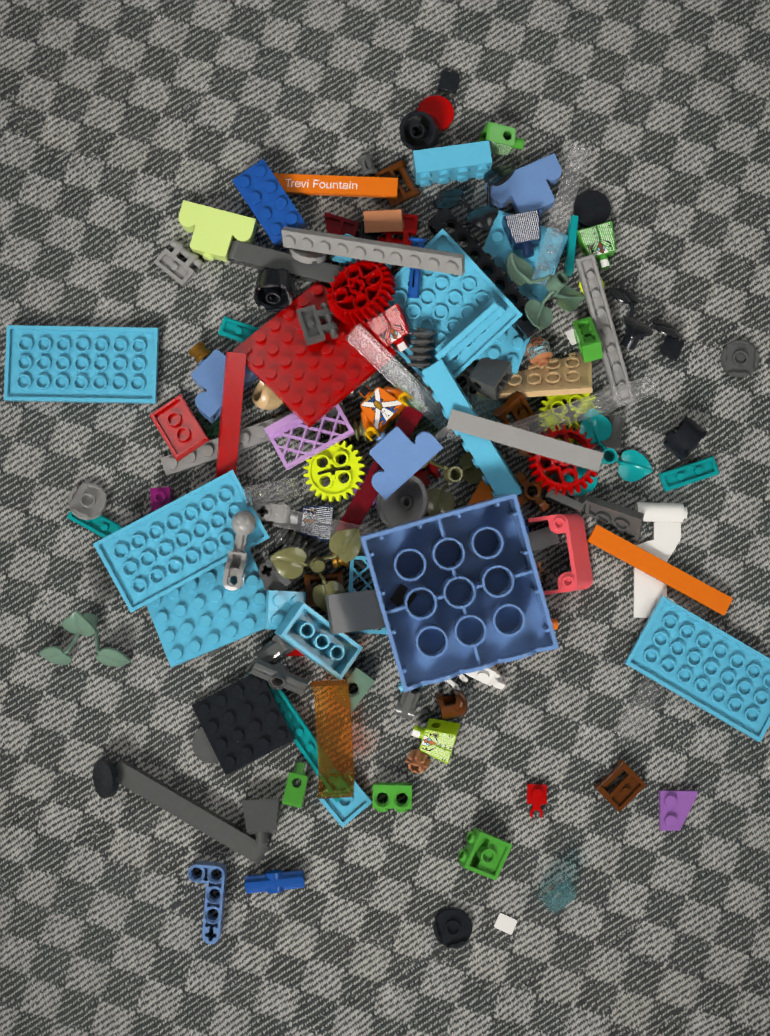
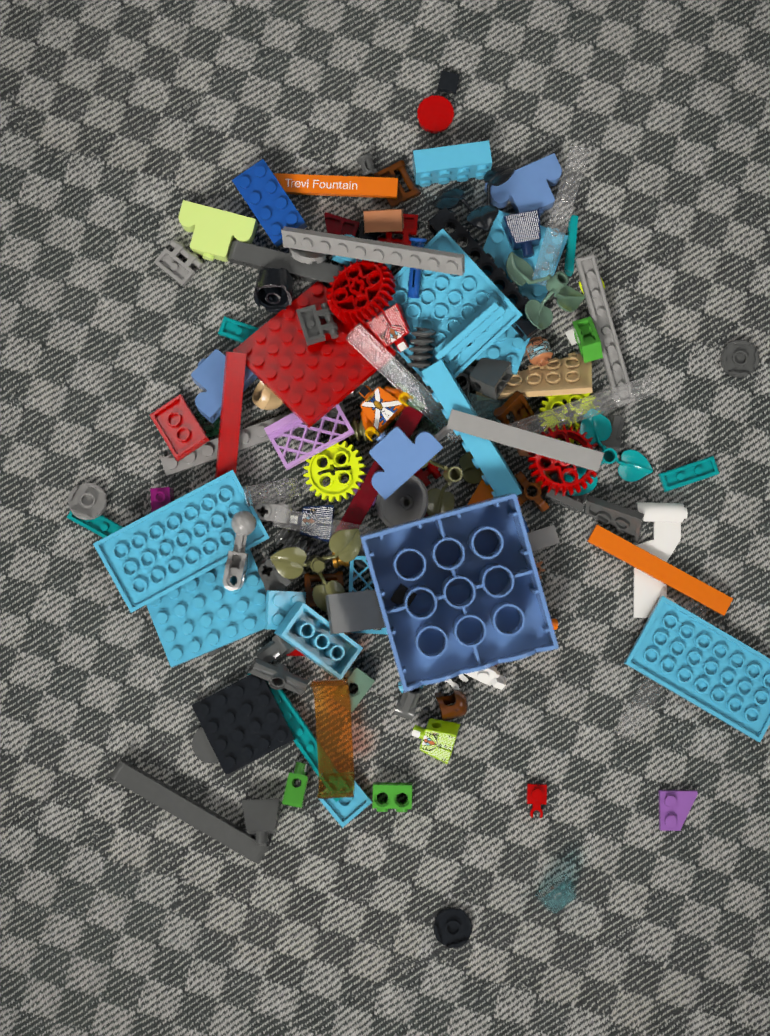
(81, 364): medium azure plate -> none
(86, 626): sand green plant -> none
(105, 778): black tile -> none
(199, 352): pearl gold wheel -> none
(210, 901): medium blue beam -> none
(274, 881): blue piece -> none
(417, 761): nougat gear -> none
(430, 130): black brick -> none
(484, 853): bright green plate -> none
(501, 138): bright green torso -> none
(505, 923): white sticker -> none
(574, 528): coral windscreen -> none
(592, 208): black tile -> none
(598, 241): bright green torso -> none
(625, 790): reddish brown plate -> none
(635, 329): black plant -> none
(671, 348): black tile -> none
(685, 438): black brick -> none

